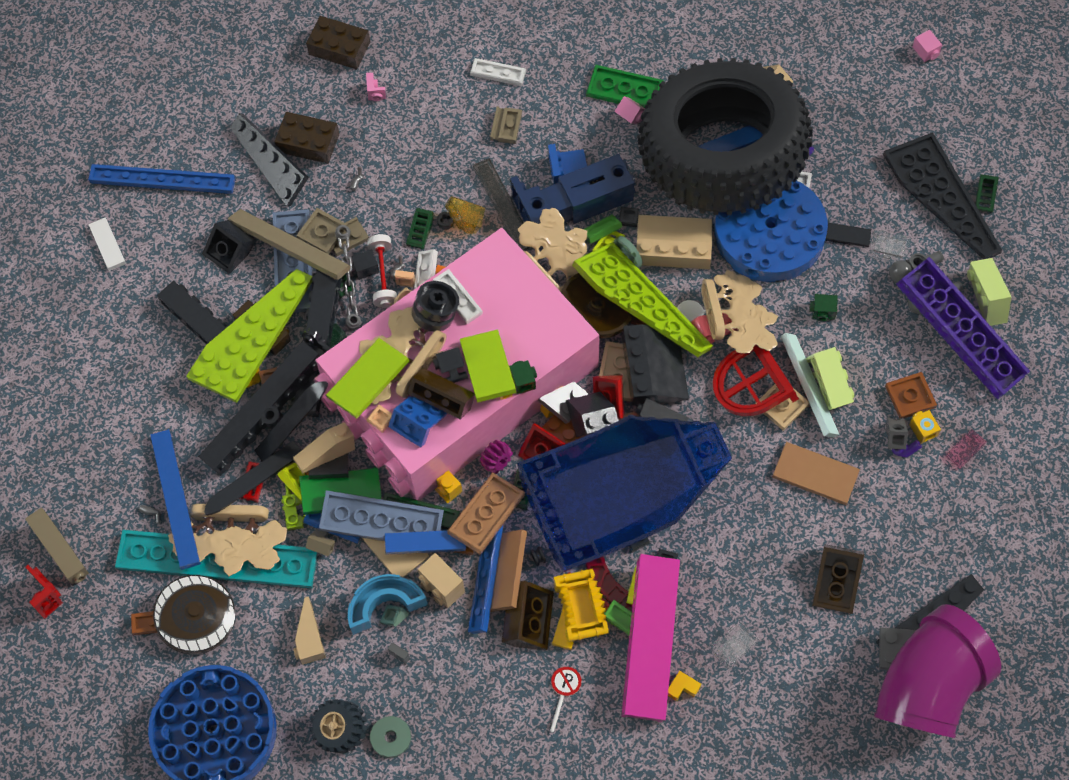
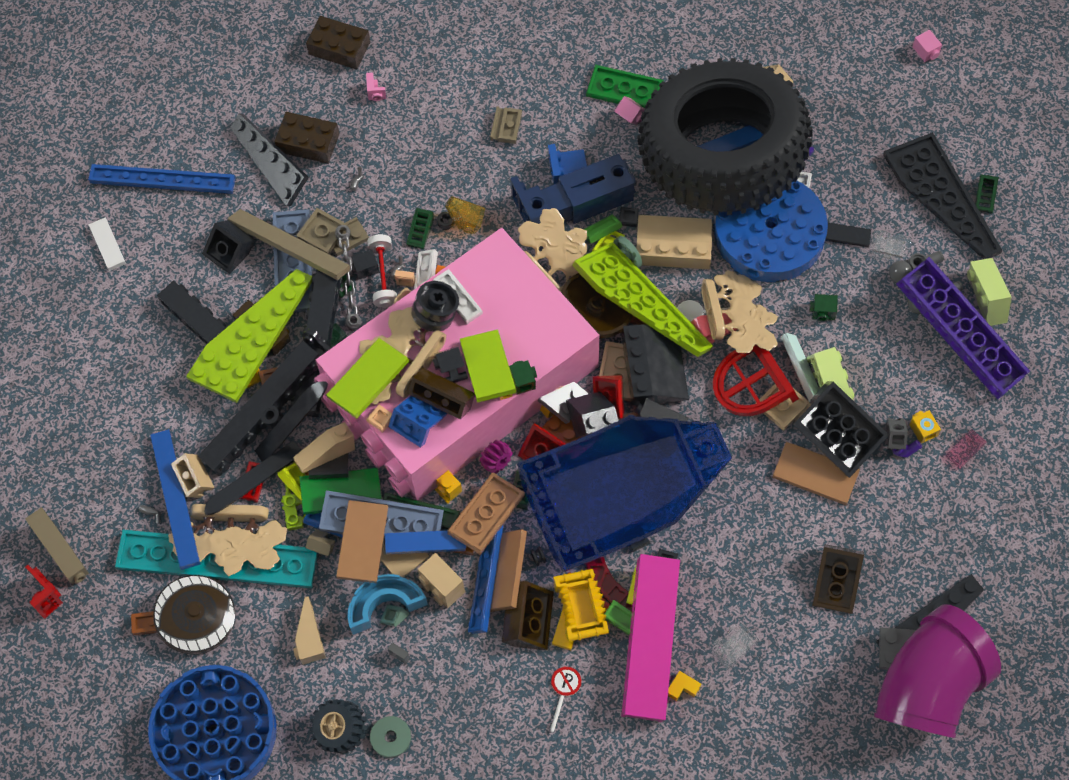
(192, 475): none -> tan brick
(362, 541): none -> medium nougat tile
(498, 72): white tile -> none
(500, 199): clear smoke tile -> none
(840, 428): none -> black slope
(910, 395): dark orange plate -> none

